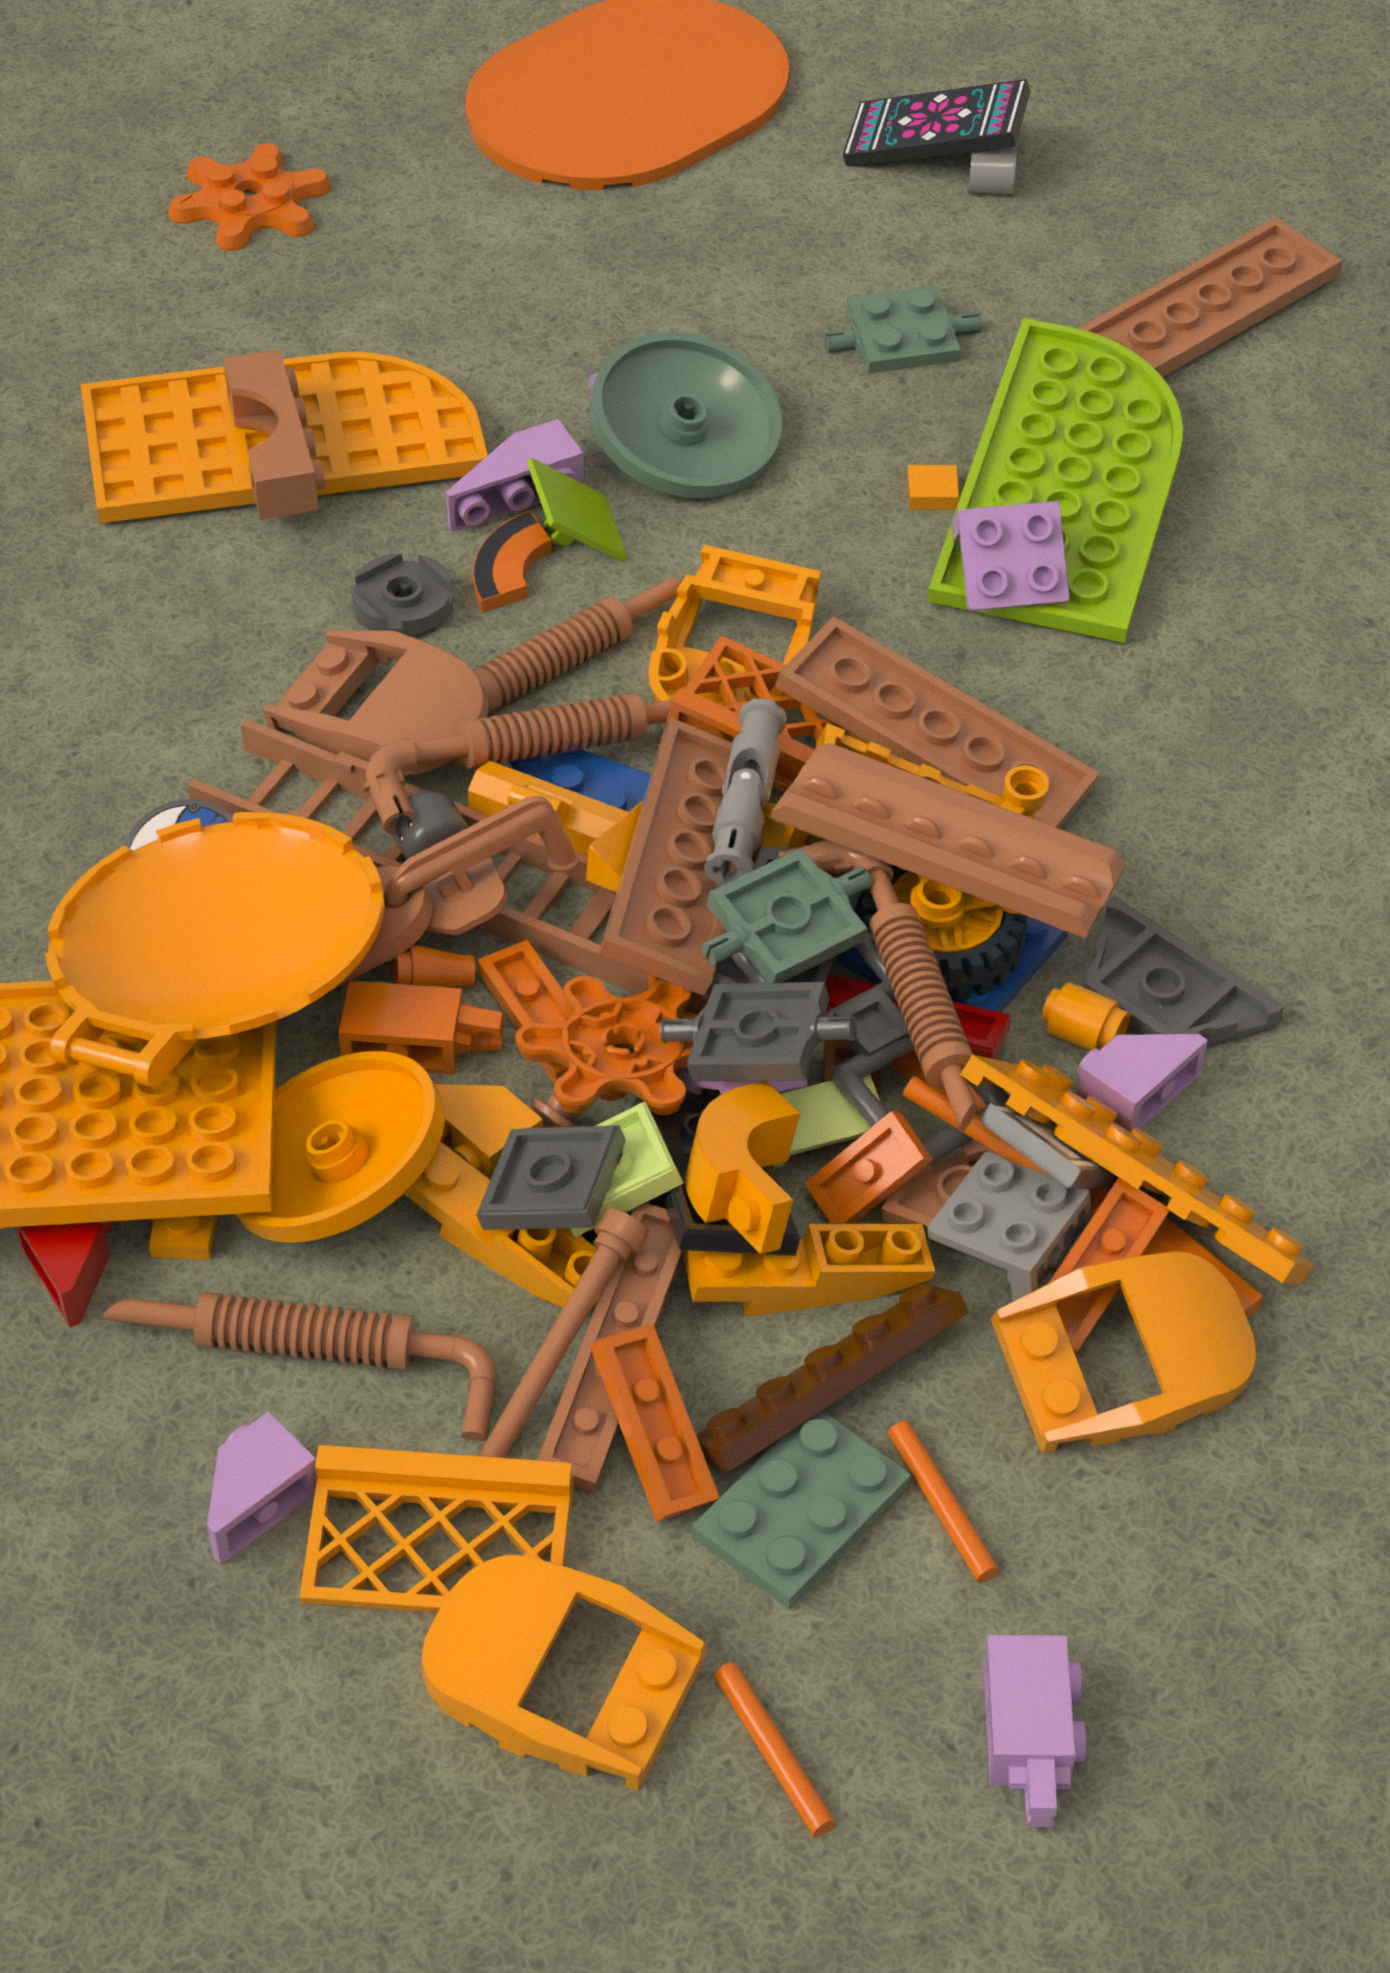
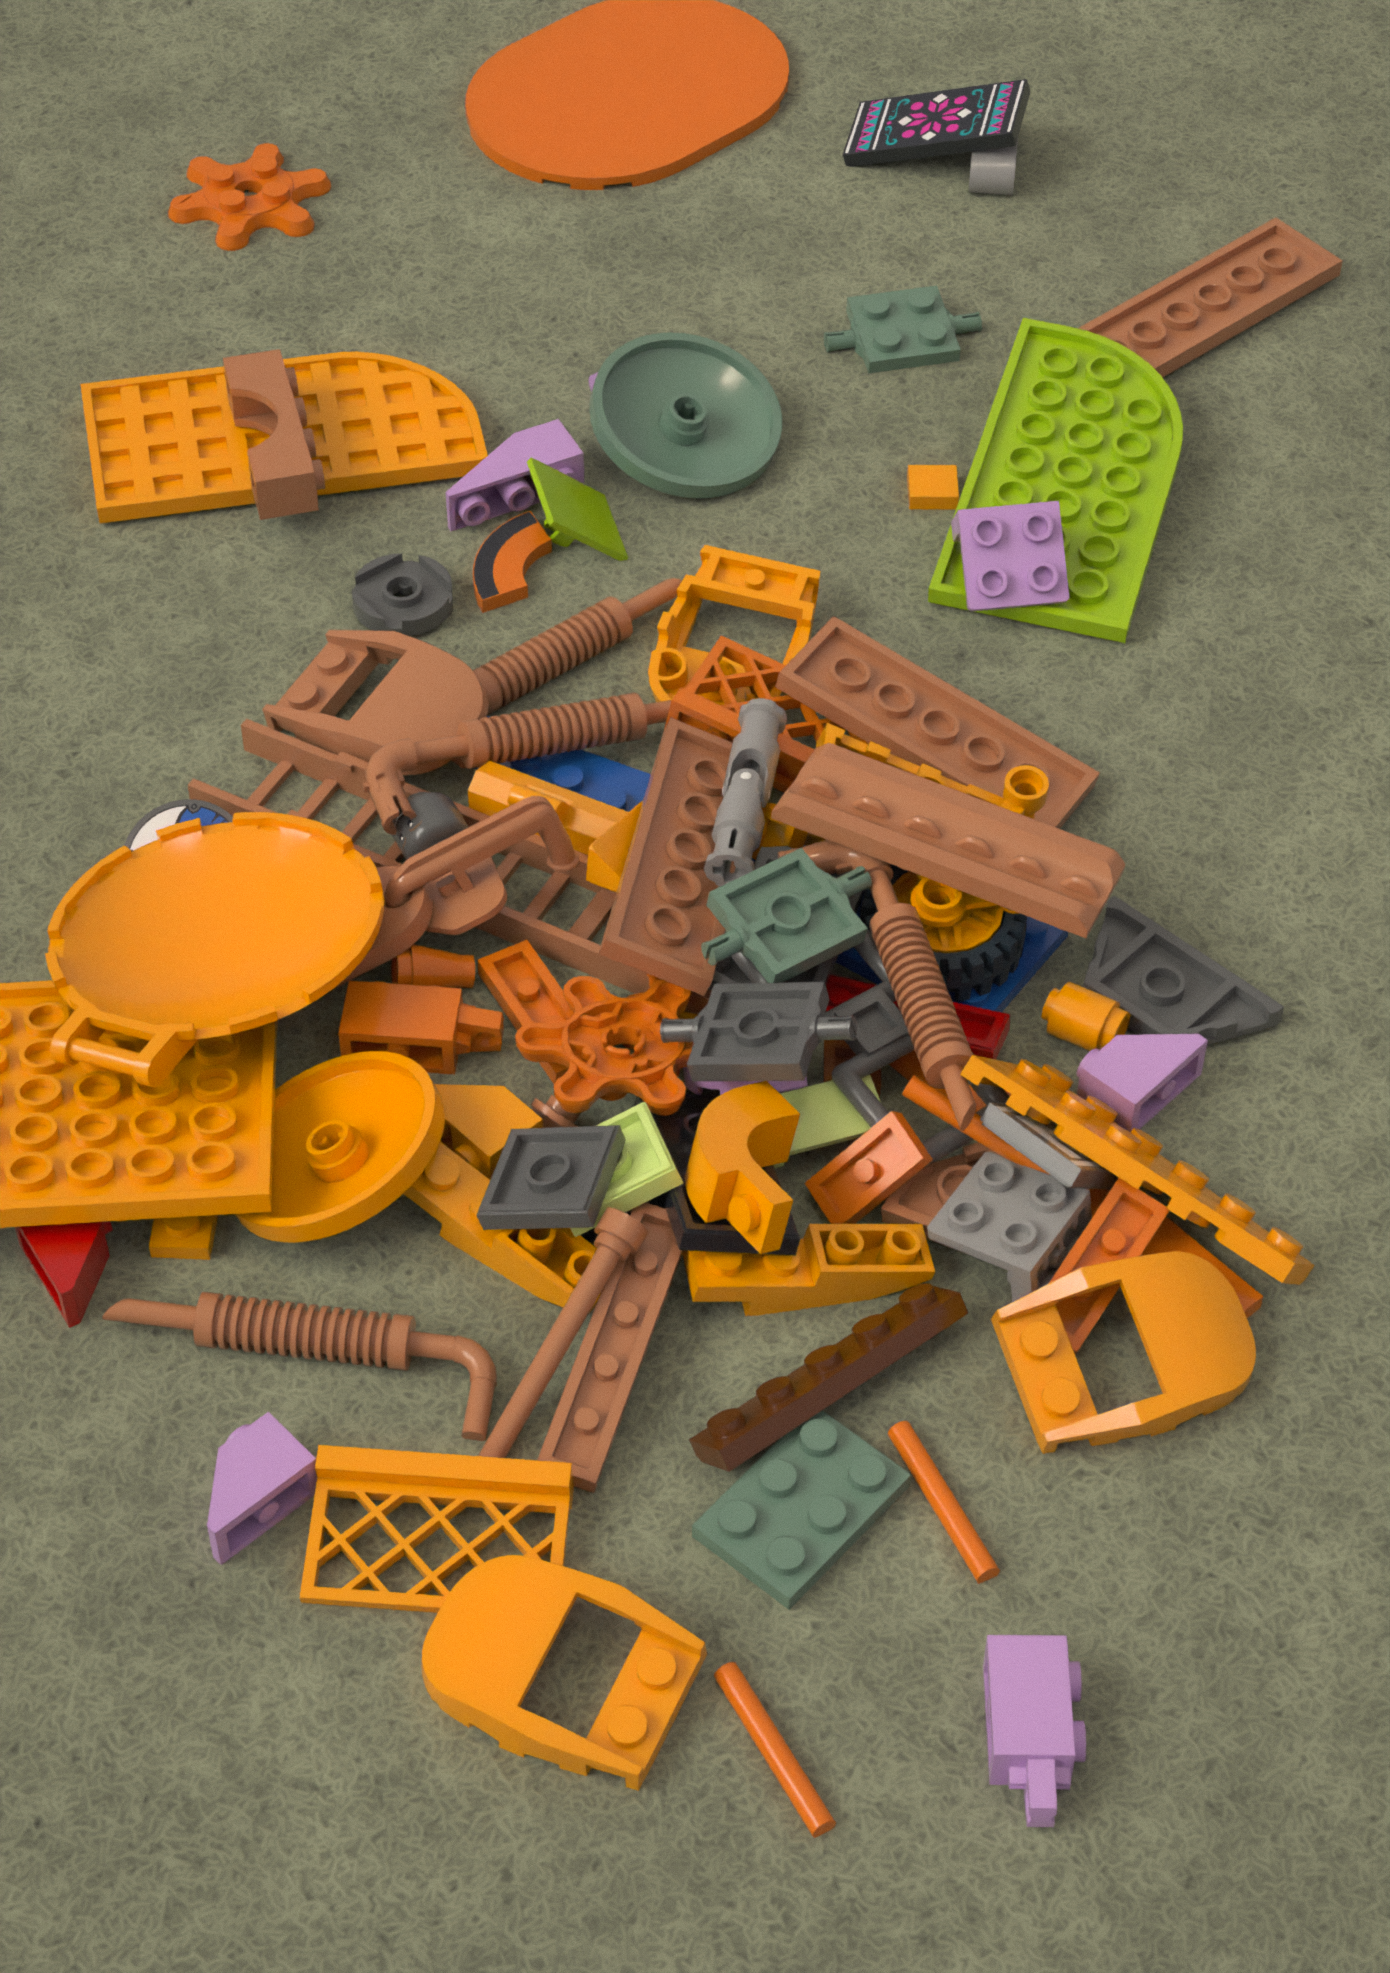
(654, 1422): orange plate -> none

